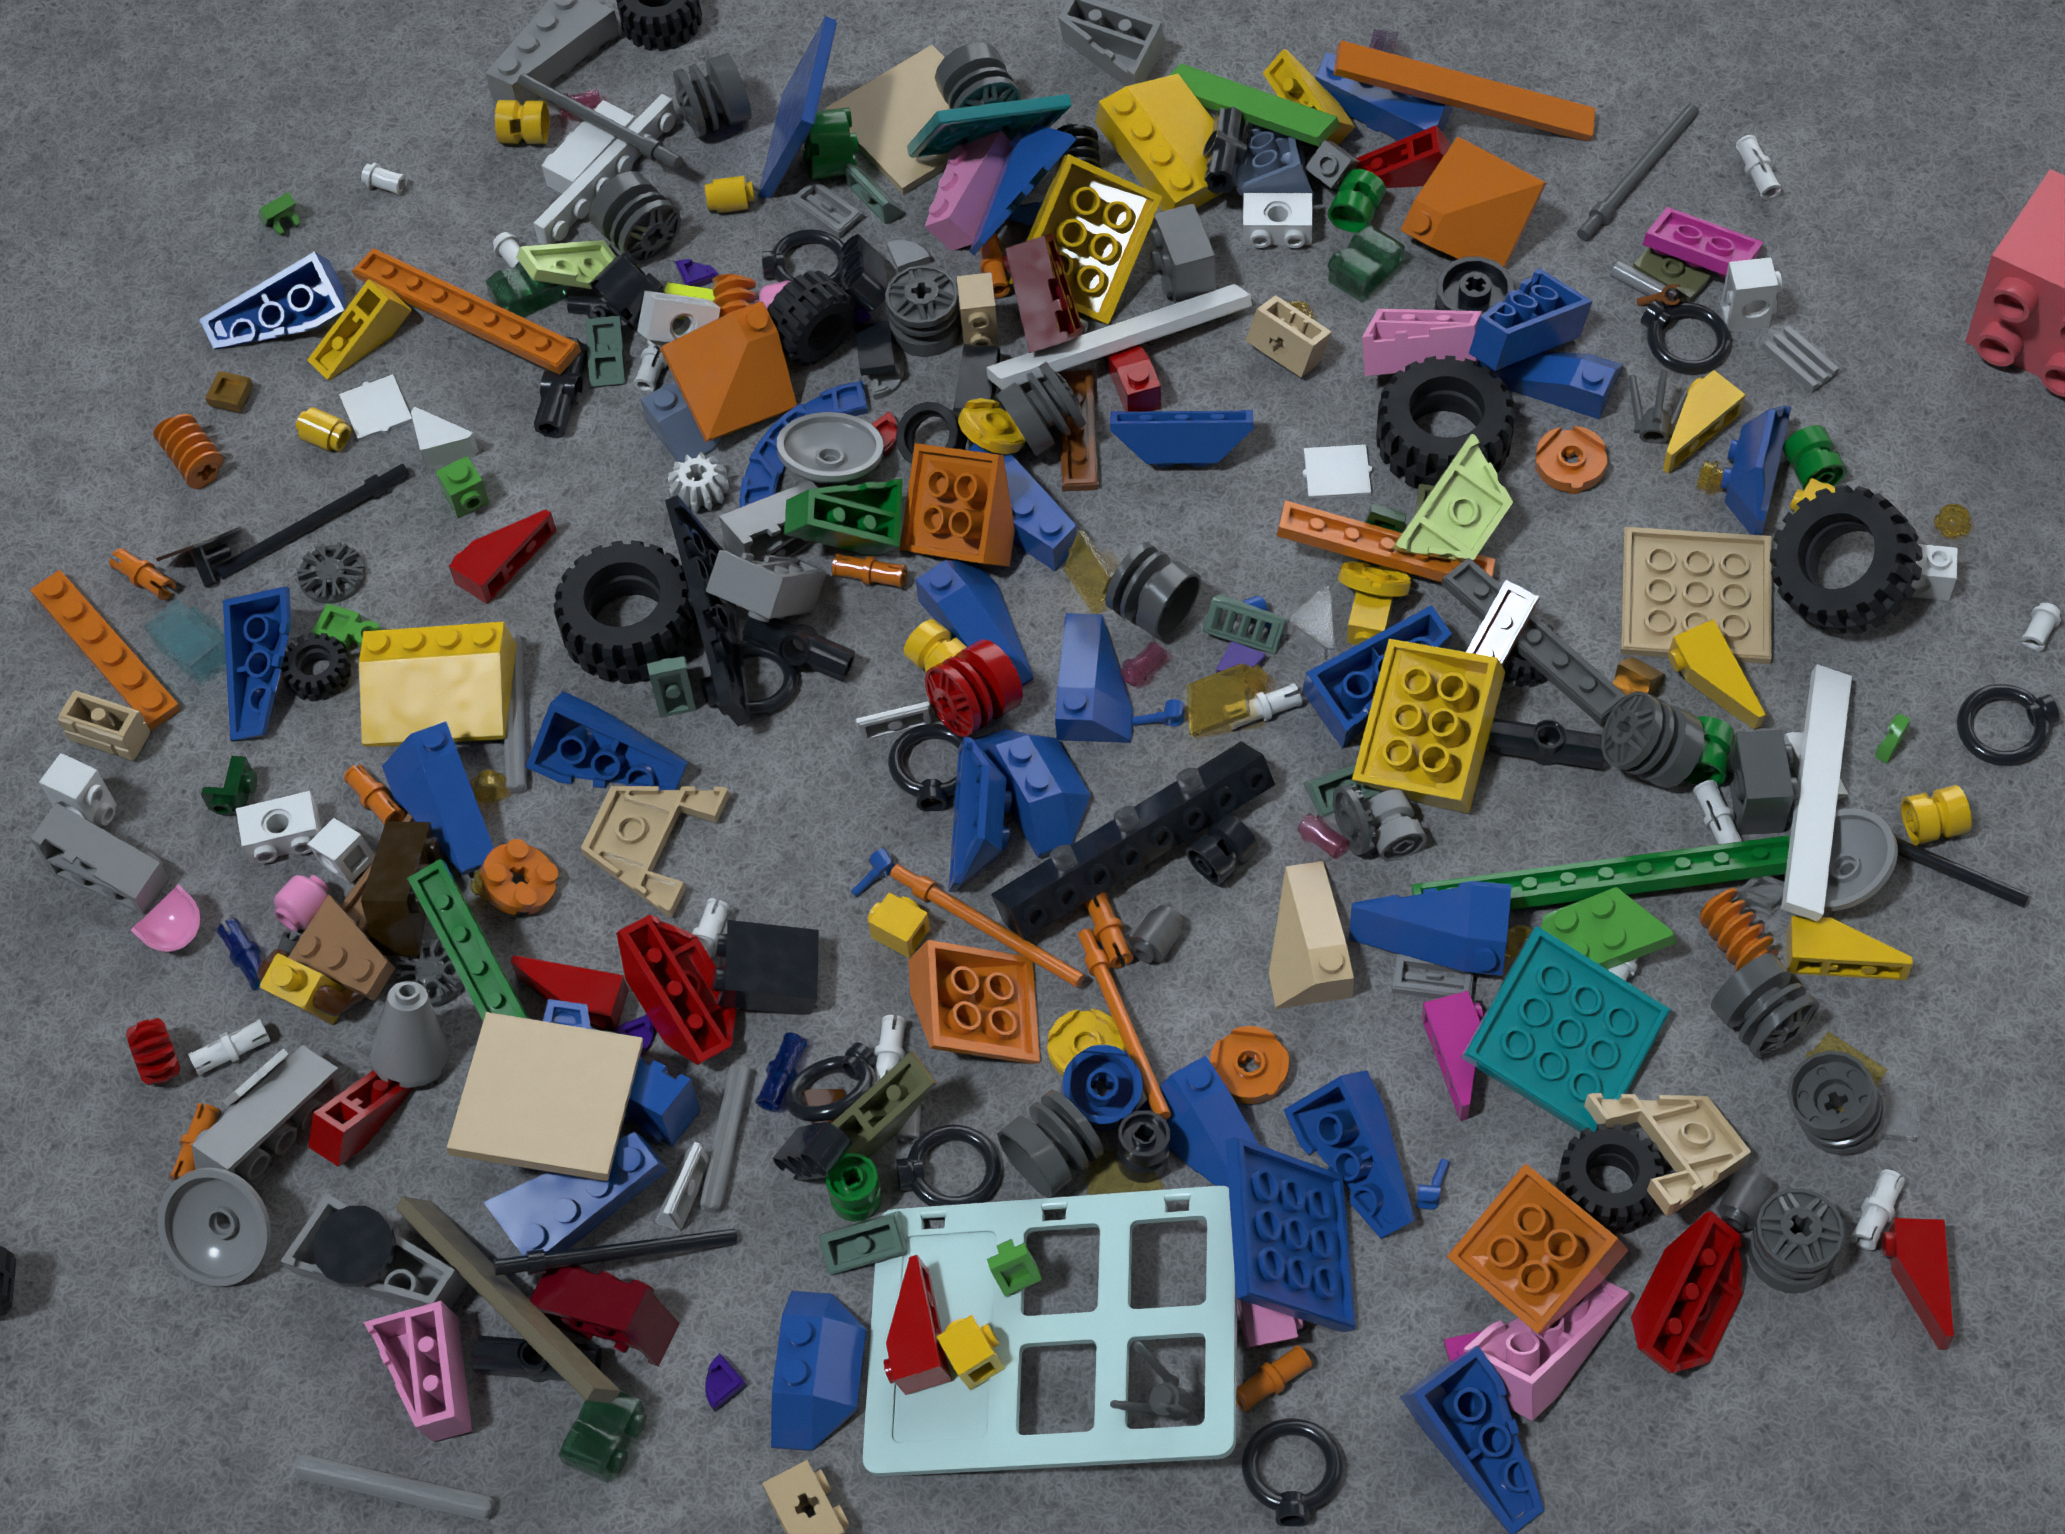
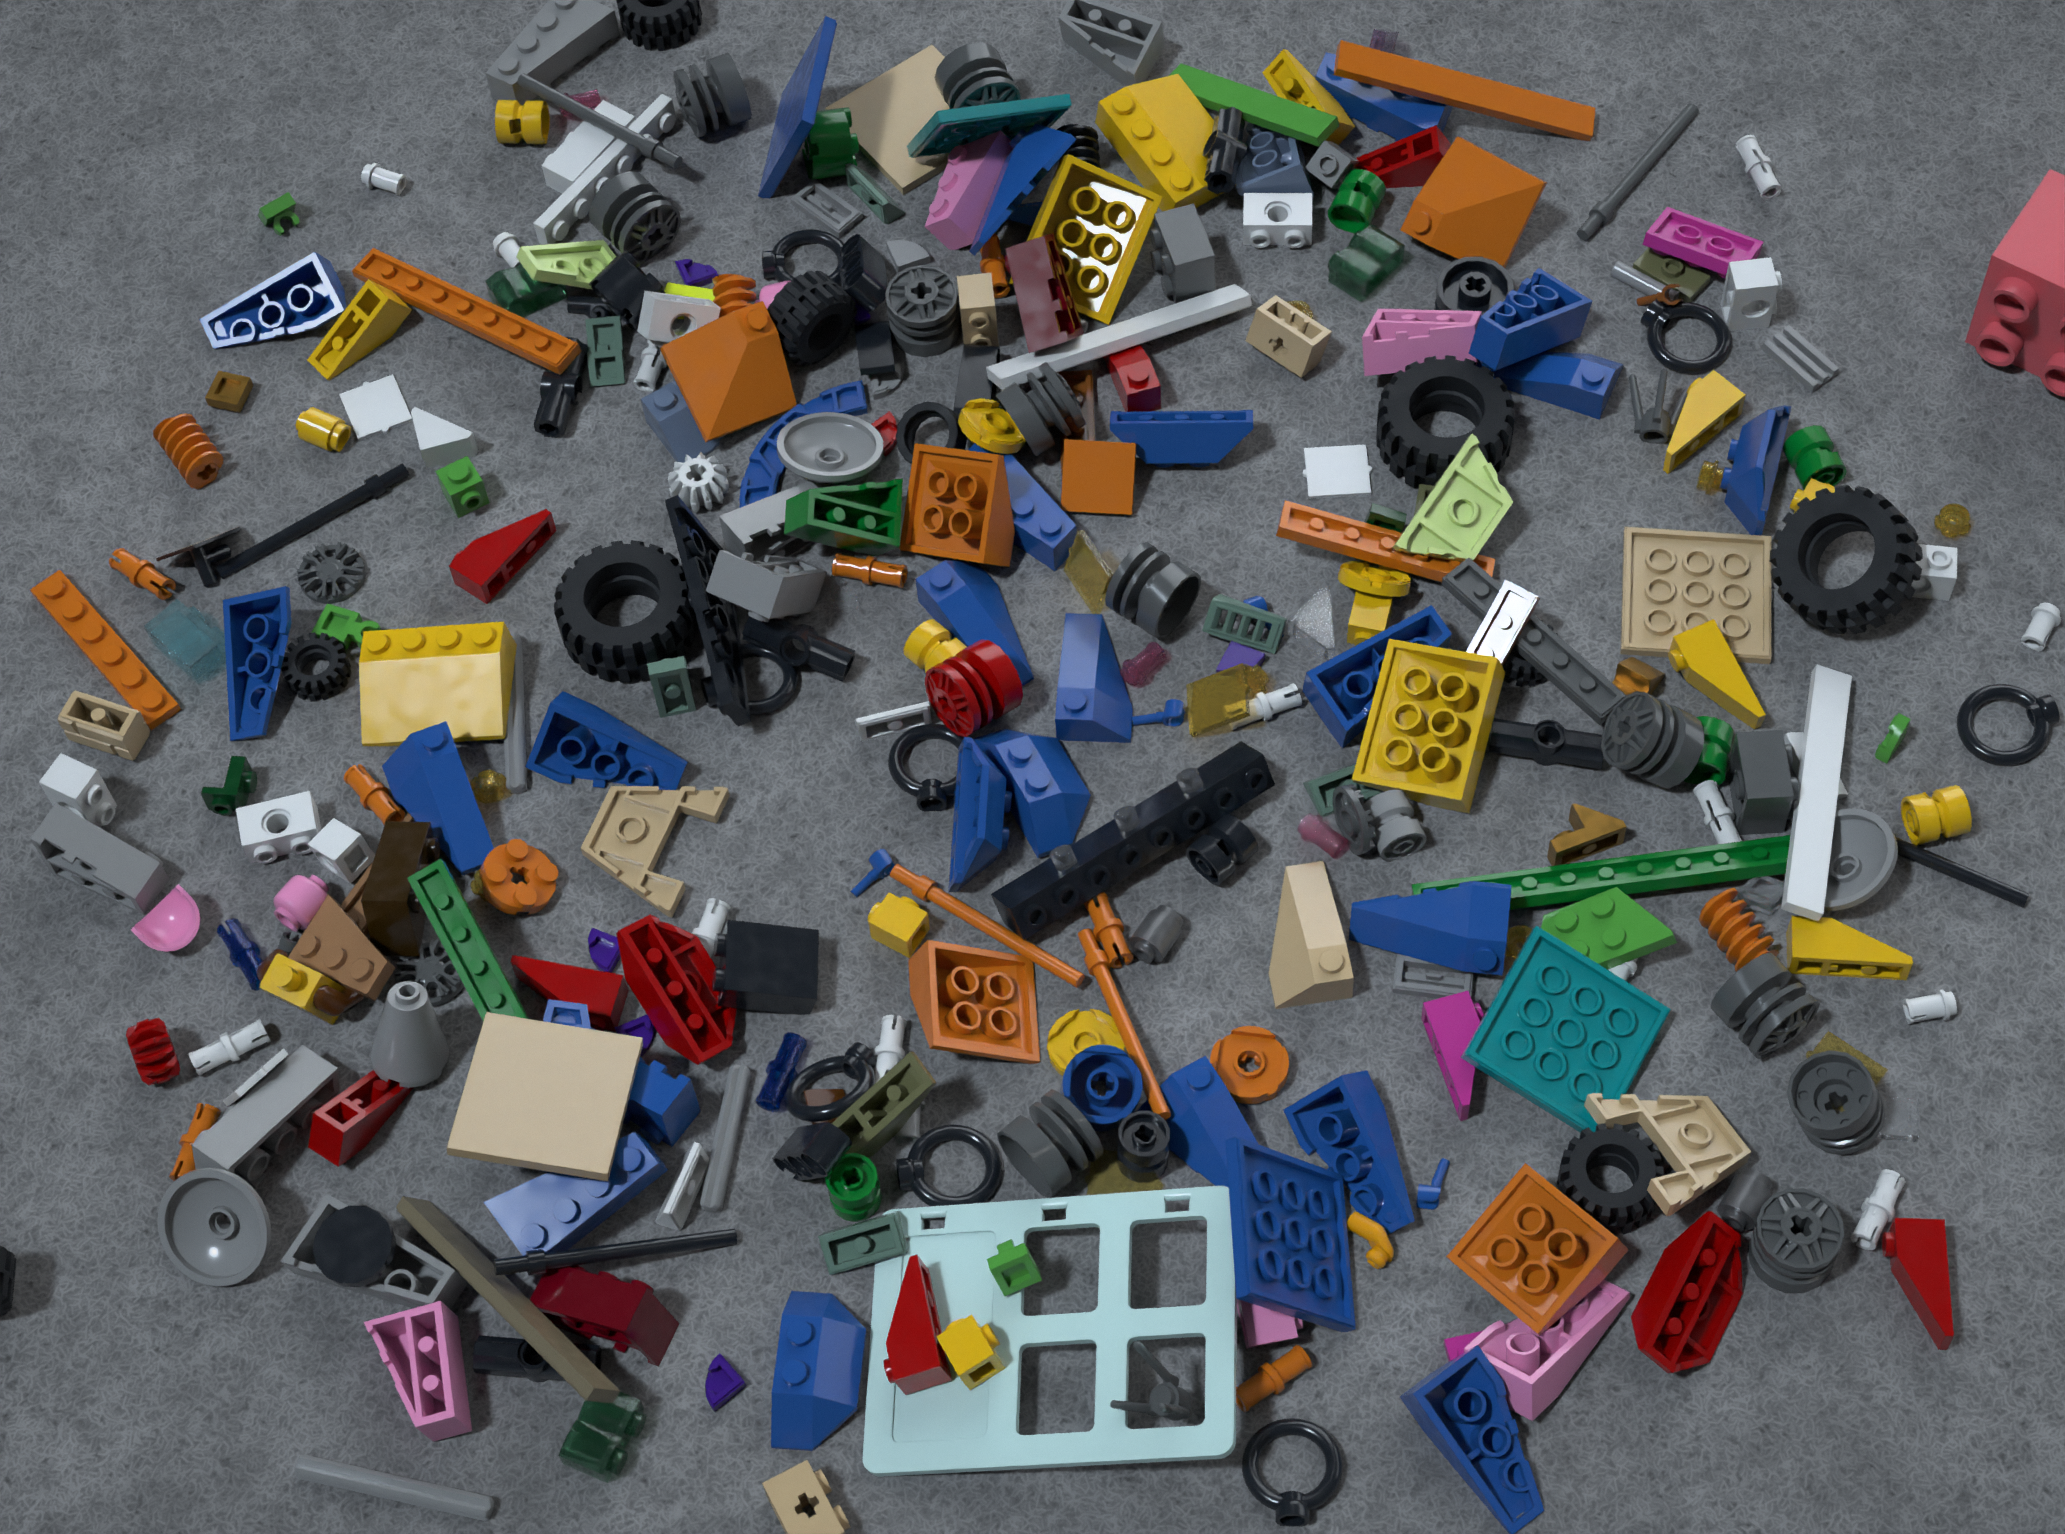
(603, 950): none -> dark purple tile
(729, 194): yellow brick -> none
(1098, 477): none -> orange tile
(1375, 1235): none -> light orange arm
(1571, 476): orange plate -> none
(1591, 835): none -> pearl gold slope
(1930, 1007): none -> white pin

